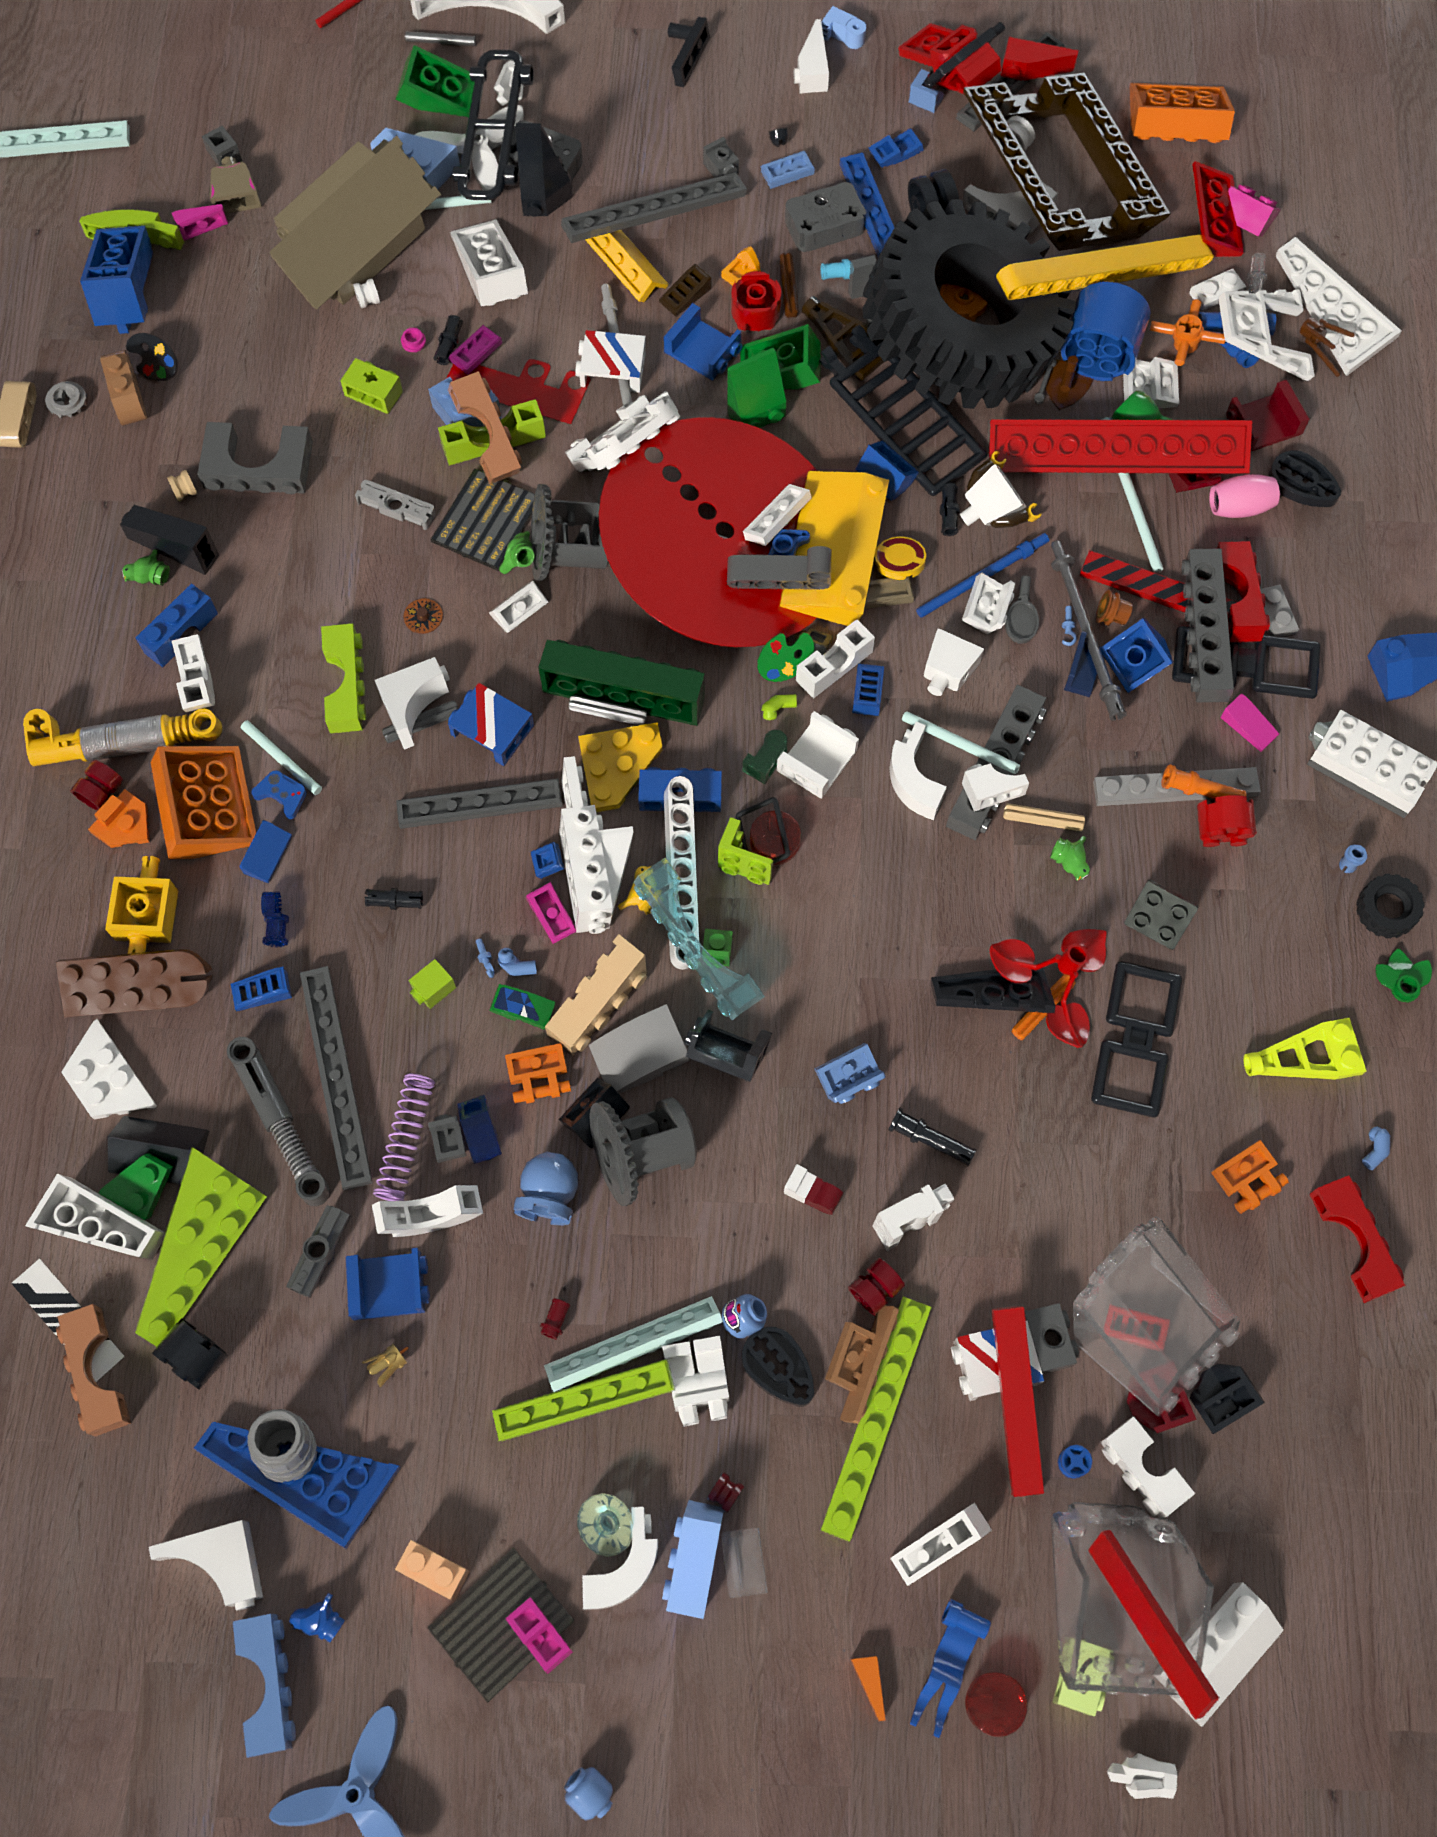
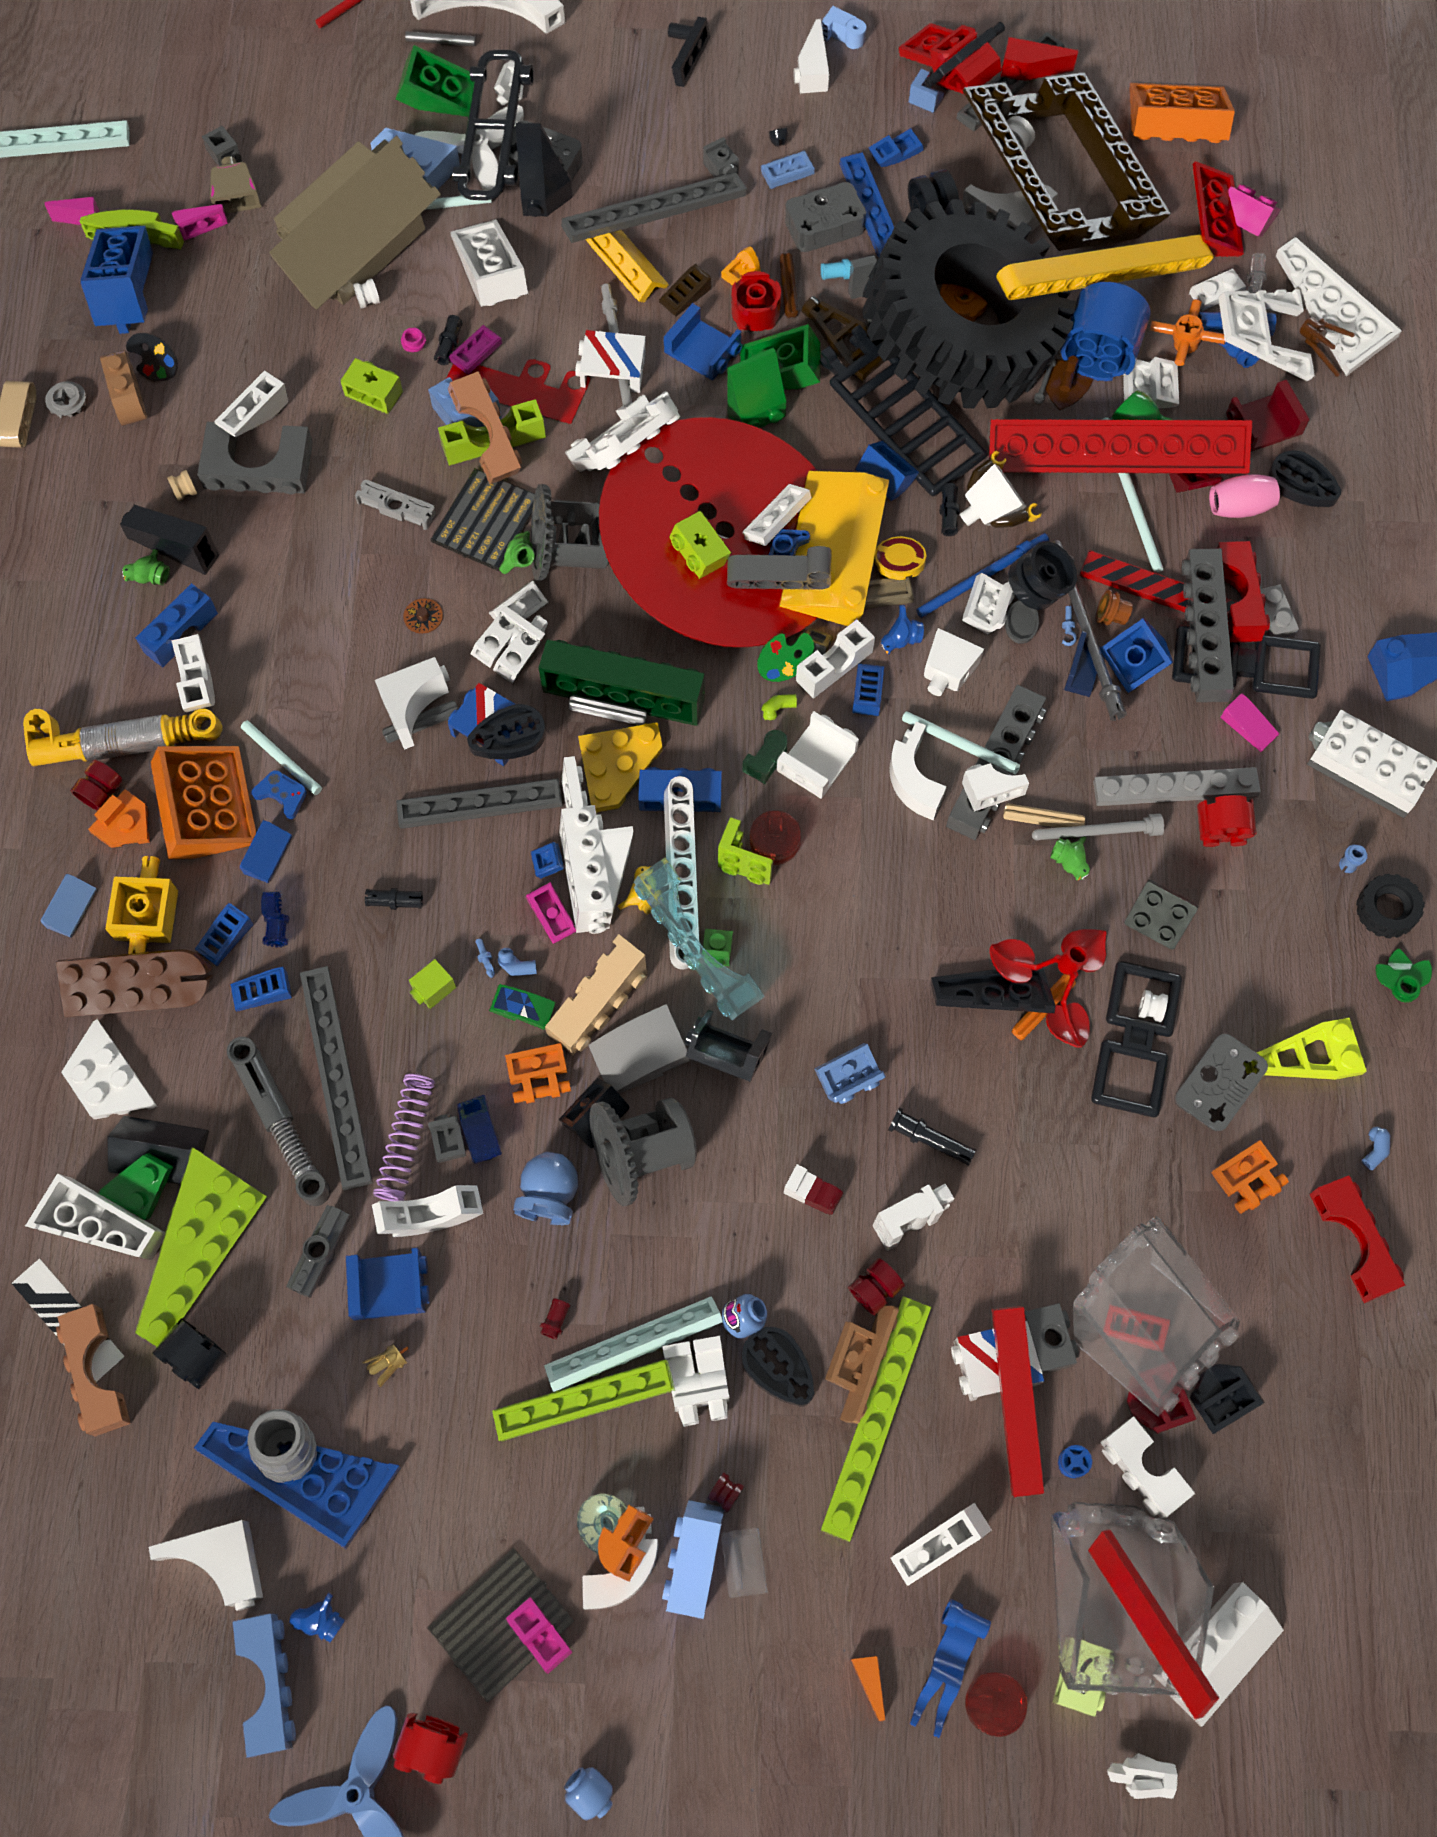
(68, 905): none -> medium blue slope
(71, 209): none -> dark pink slope
(231, 940): none -> blue slope
(254, 406): none -> white slope
(344, 706): lime arch -> none
(429, 1748): none -> red brick
(432, 1570): light nougat brick -> none
(517, 634): none -> white hips
(517, 745): none -> black piece
(619, 1548): none -> orange brick
(699, 544): none -> lime brick
(780, 823): black piece -> none
(902, 632): none -> blue animal
(1042, 575): none -> black wheel
(1151, 825): none -> light grey piece
(1153, 1005): none -> white wheel
(1192, 783): orange pin -> none
(1227, 1059): none -> dark grey axle

